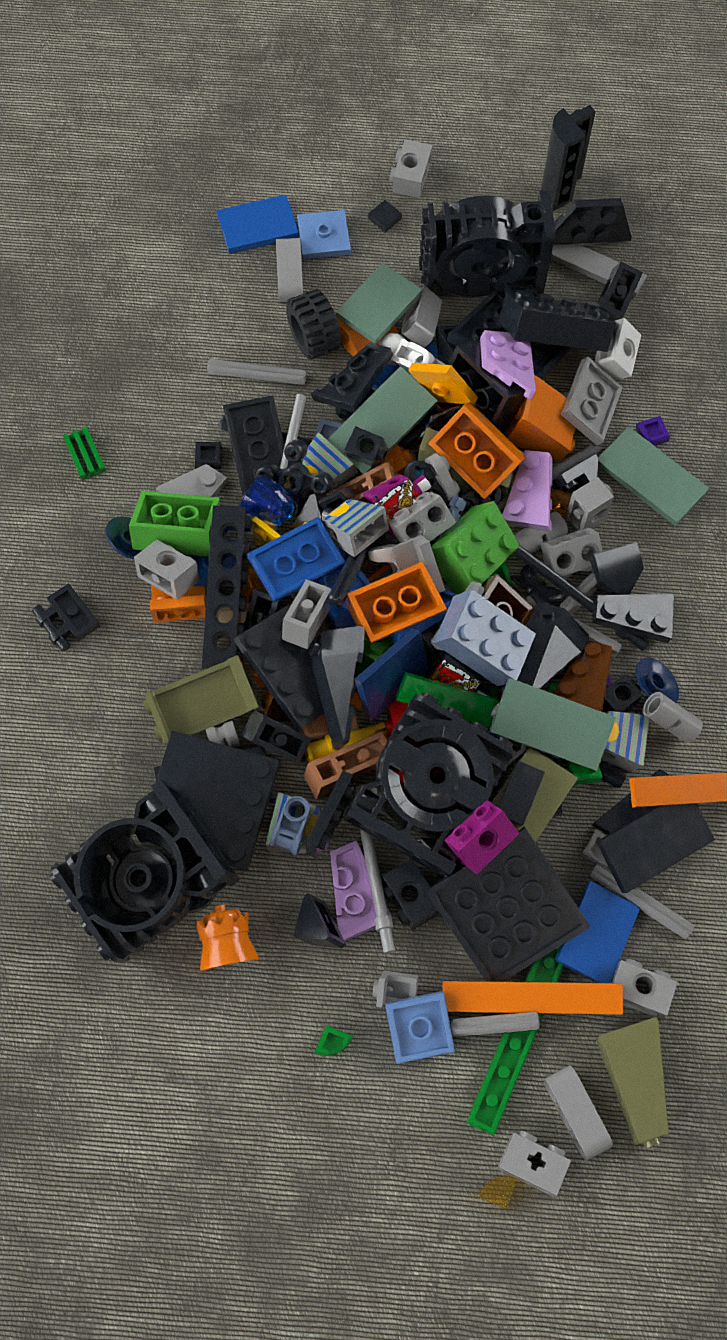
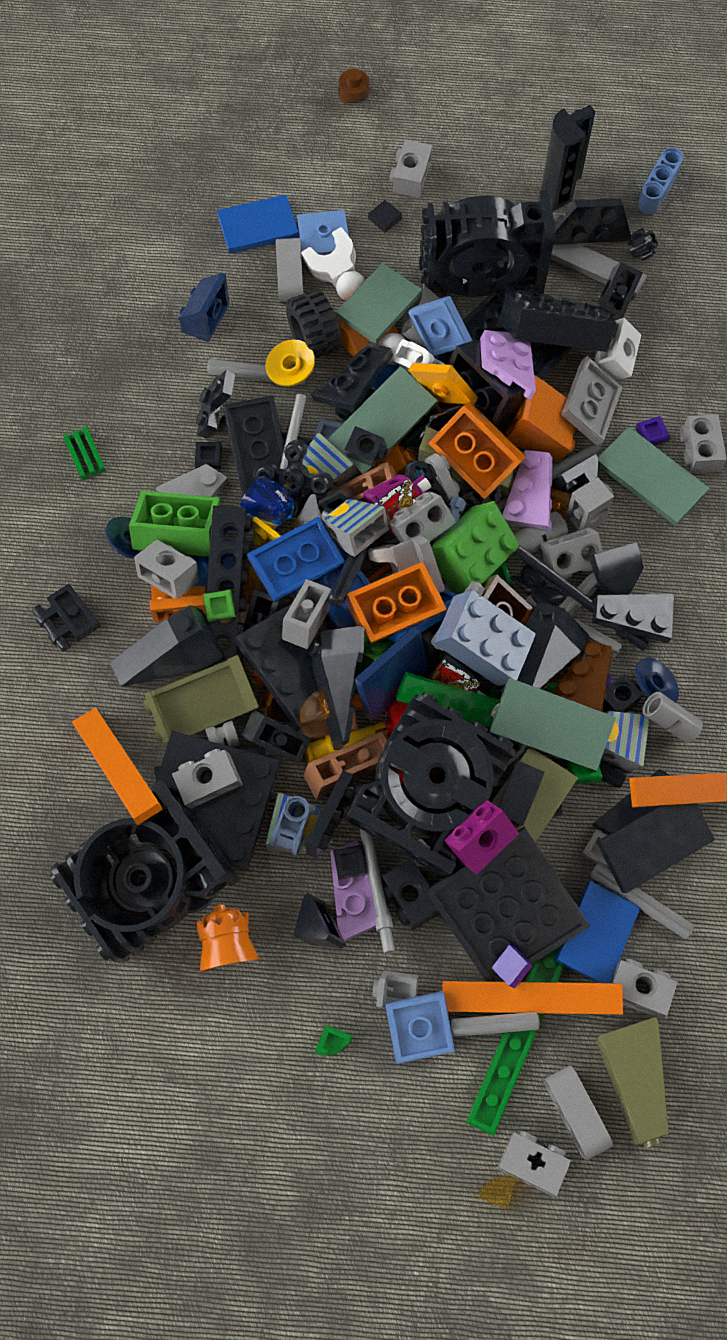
(117, 766): none -> orange tile
(172, 648): none -> black wedge
(205, 307): none -> dark blue slope
(211, 400): none -> black plate
(219, 606): none -> bright green tile
(223, 780): none -> light grey brick
(286, 355): none -> yellow dish
(314, 708): none -> clear orange tile
(337, 266): none -> white piece
(349, 862): none -> black tile
(353, 86): none -> reddish brown piece
(439, 325): none -> medium blue plate
(512, 966): none -> tile
(643, 244): none -> black gear
(660, 180): none -> medium blue beam
(709, 444): none -> light grey brick

